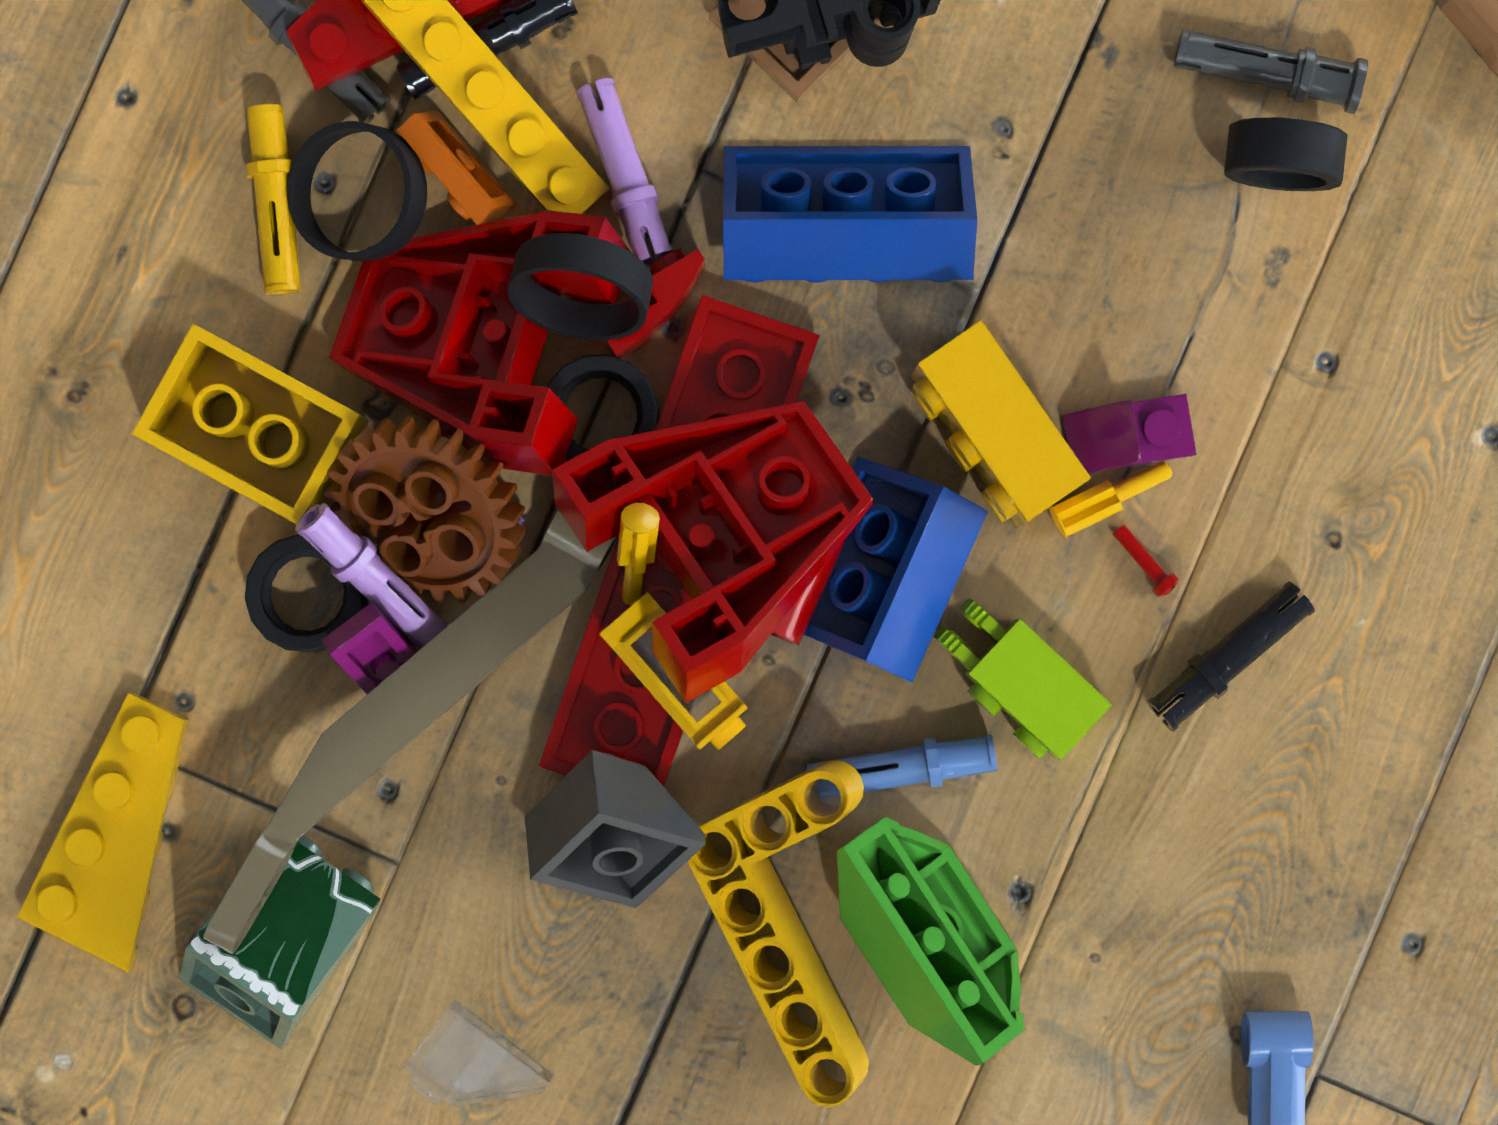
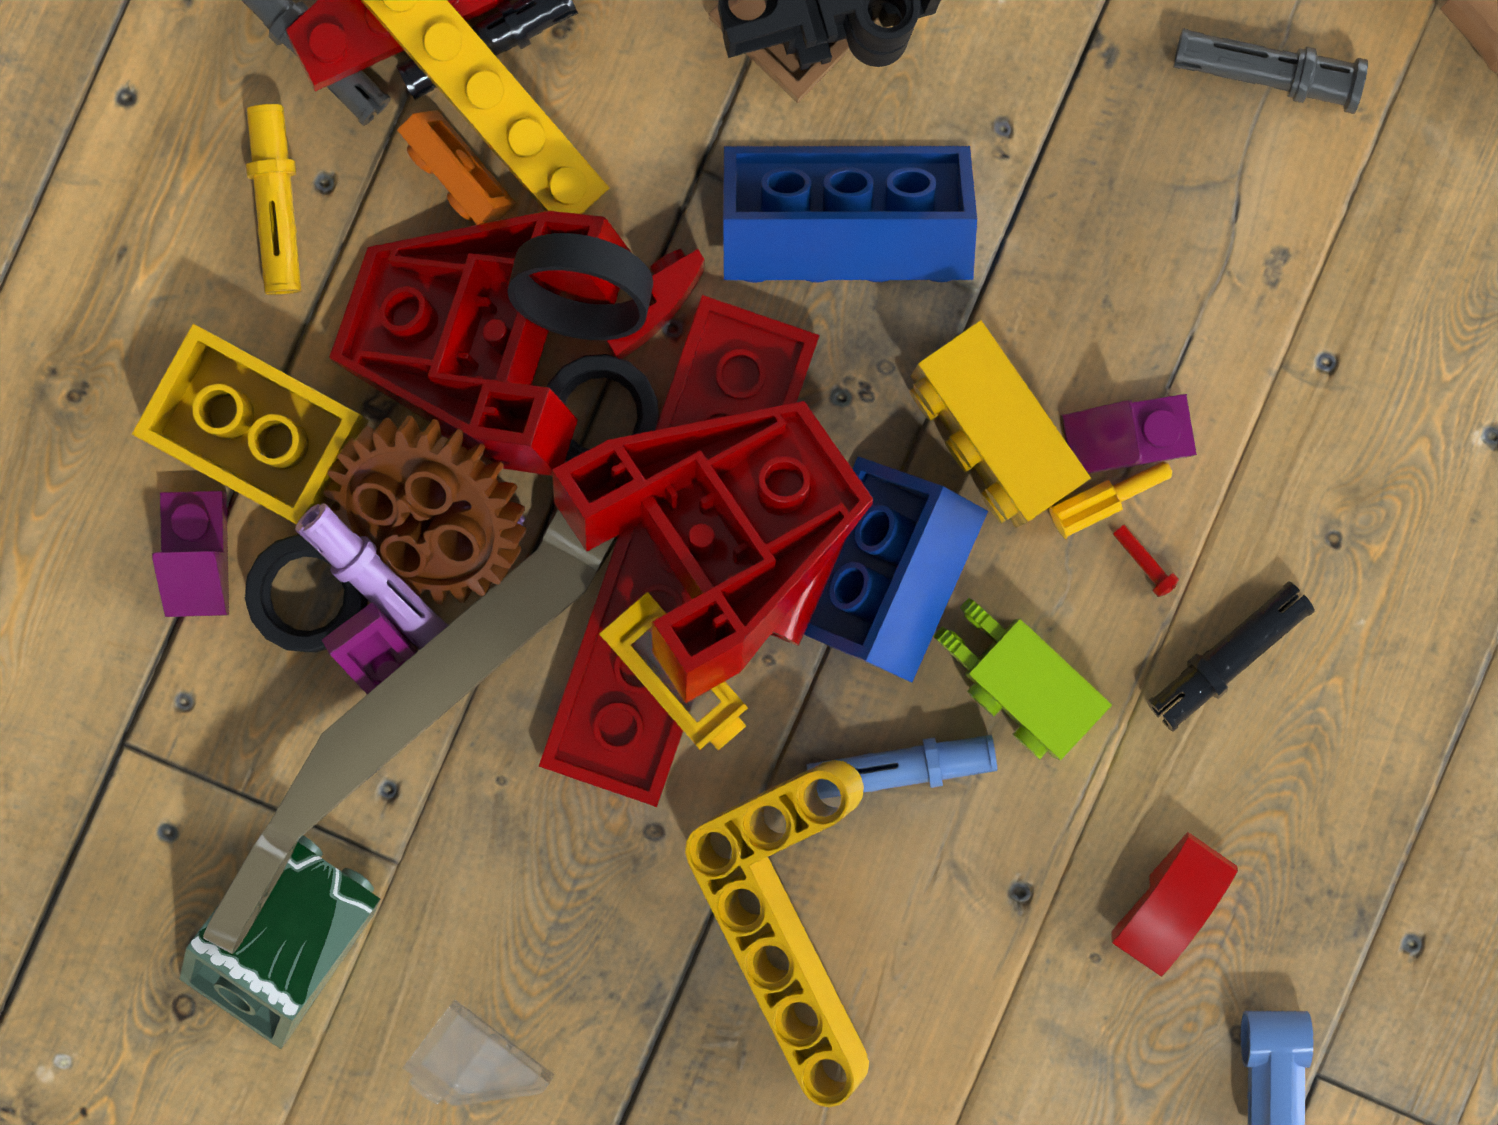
(106, 849): yellow wing -> none
(193, 554): none -> magenta slope
(301, 178): black tyre -> none
(609, 832): dark grey slope -> none
(632, 195): lavender pin -> none
(636, 546): yellow axle -> none
(931, 939): bright green wedge -> none
(1176, 905): none -> red slope
(1285, 154): black tyre -> none

